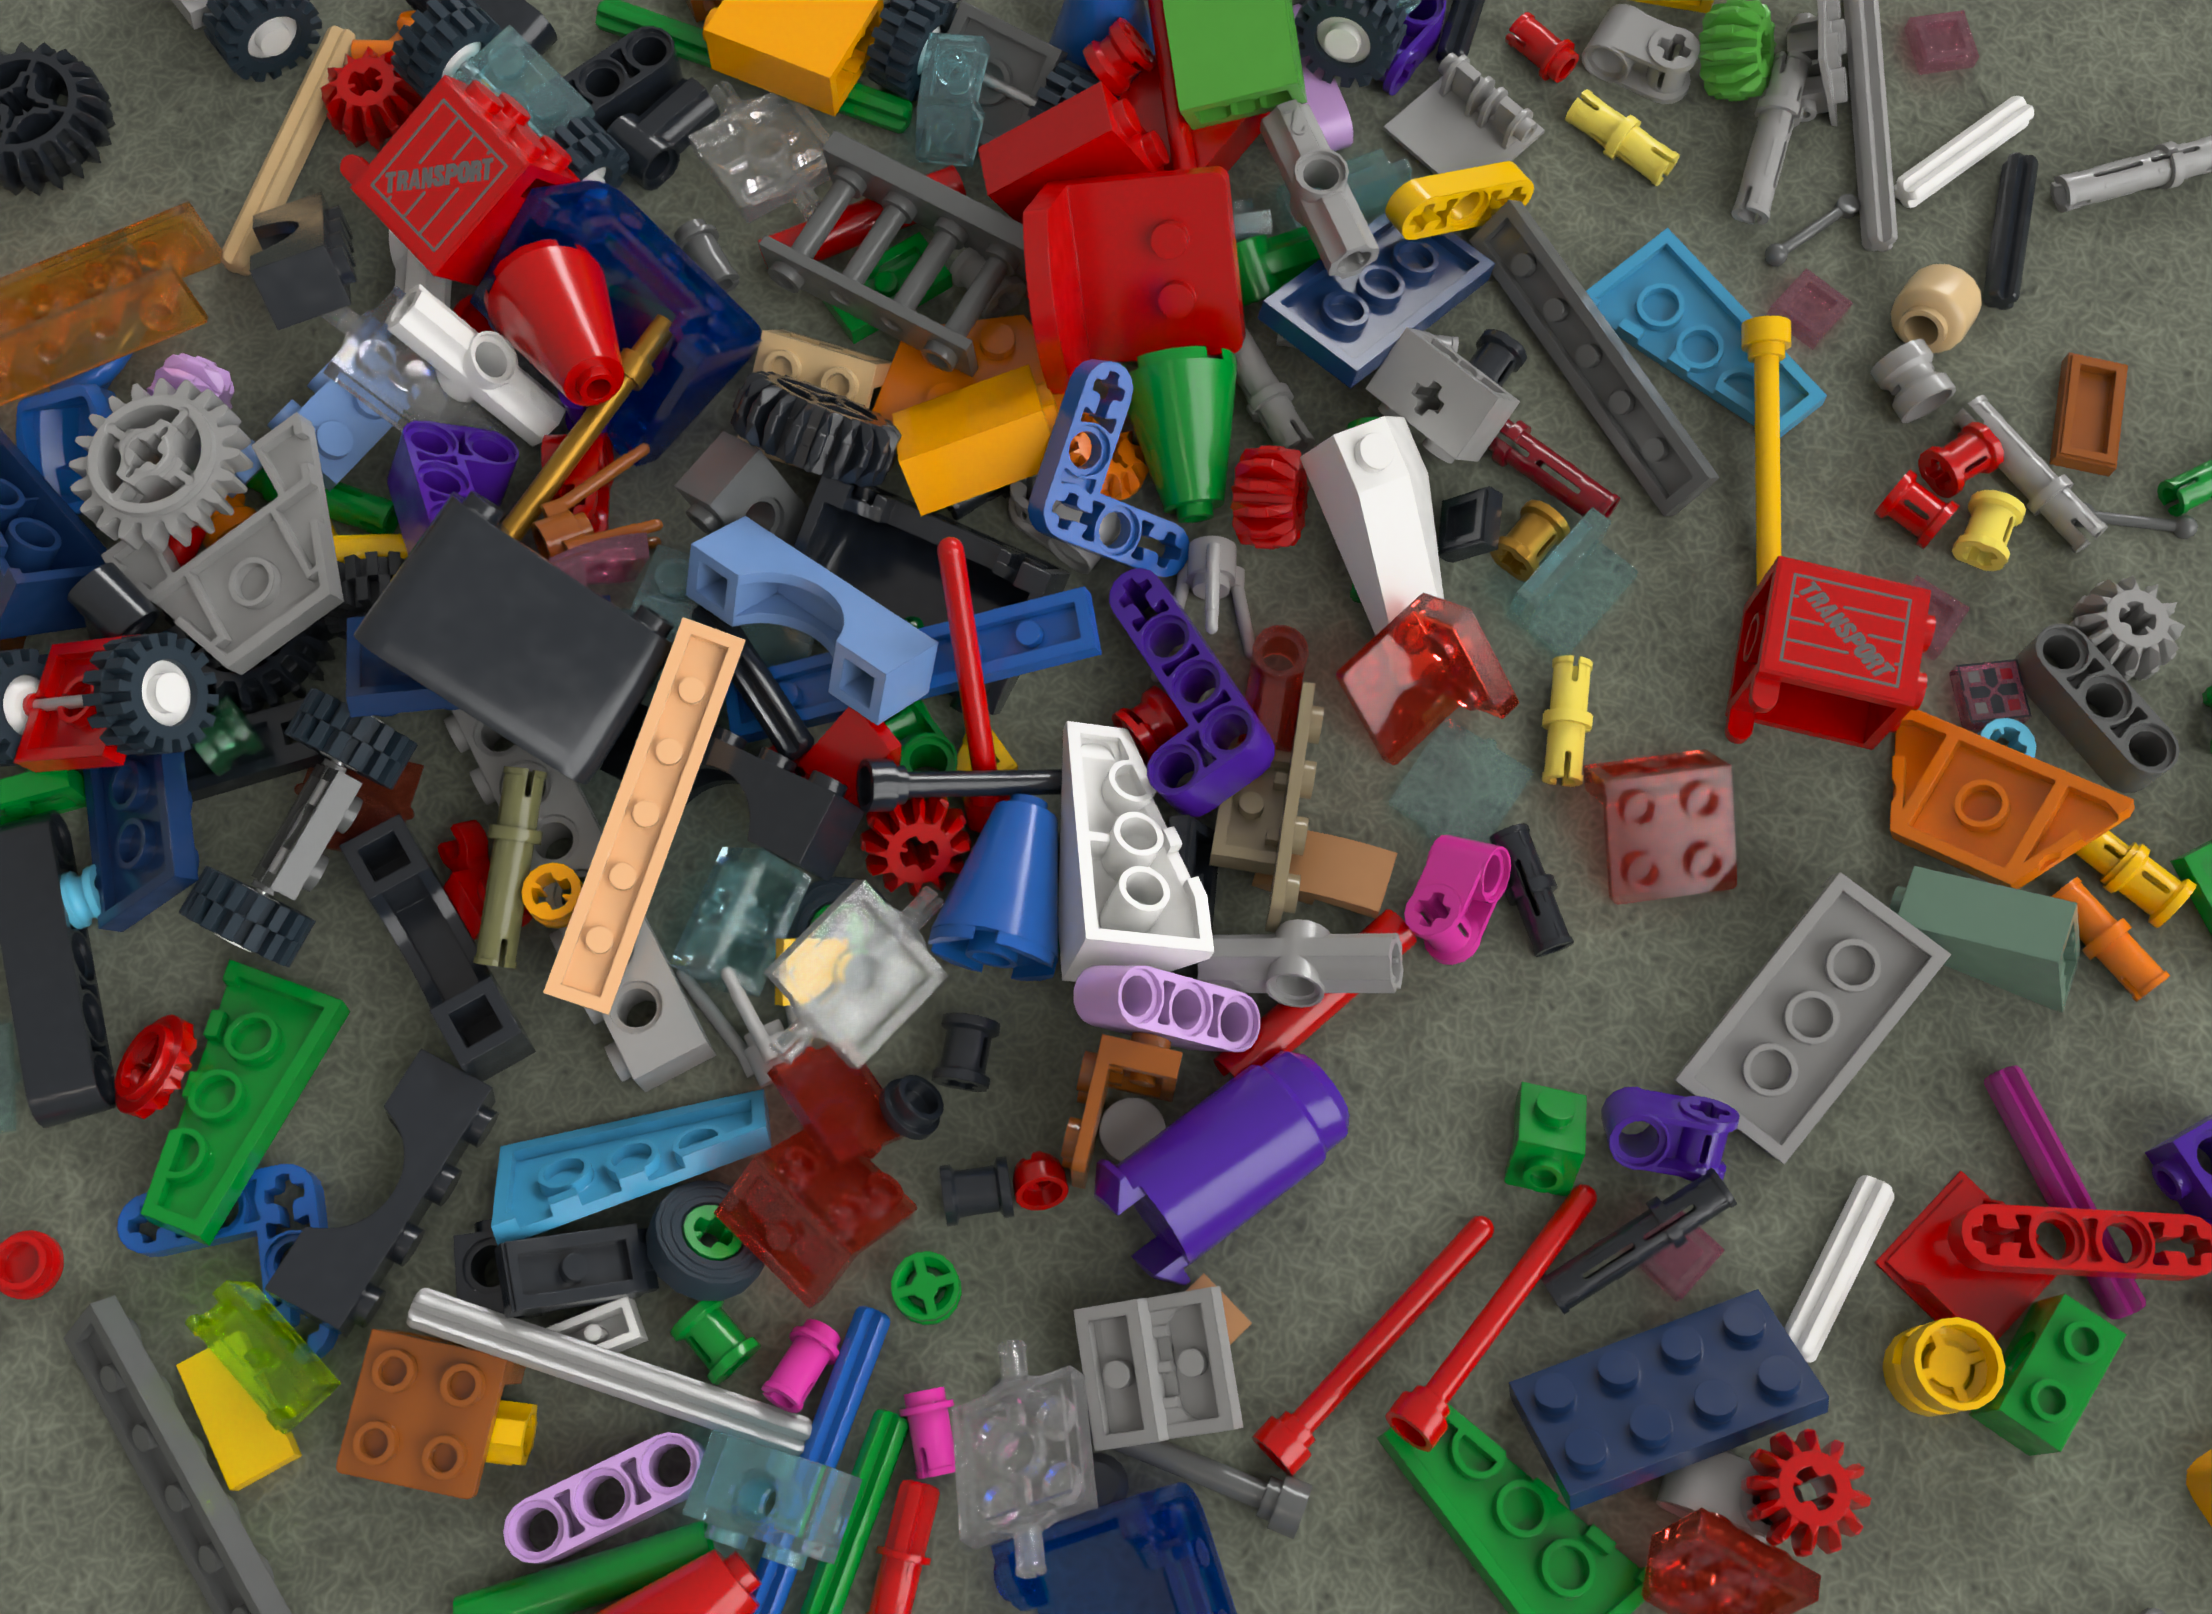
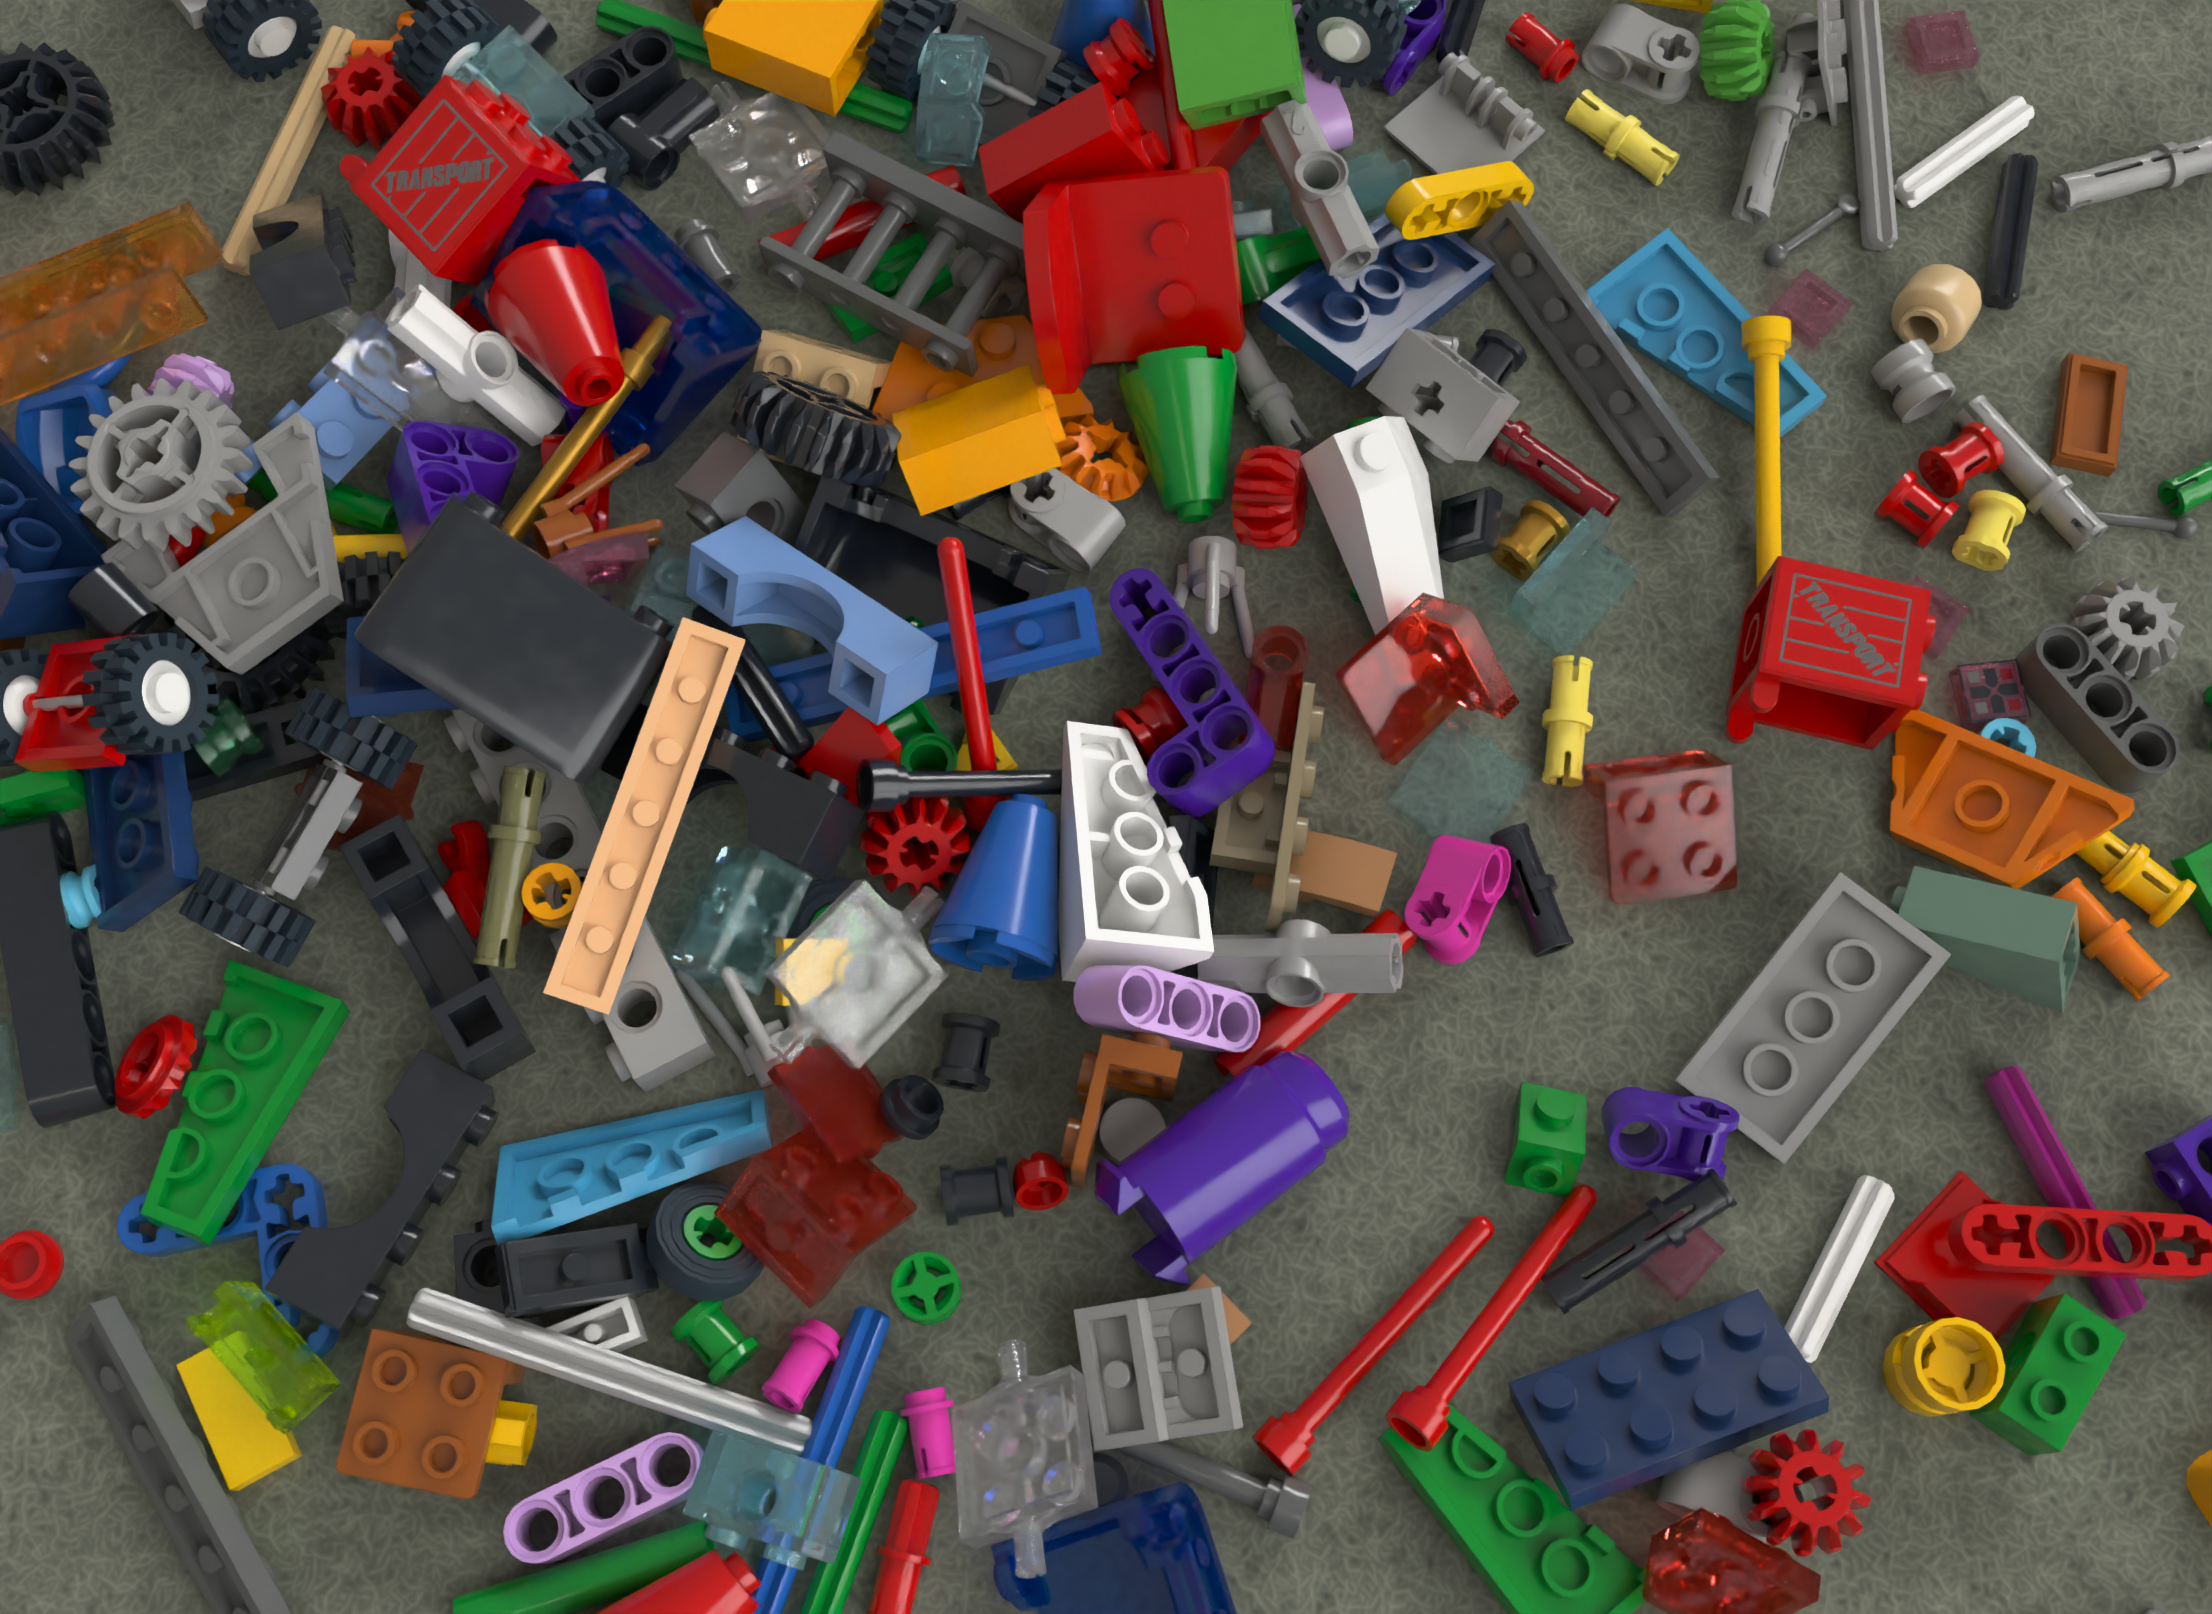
(1081, 486): blue beam -> none

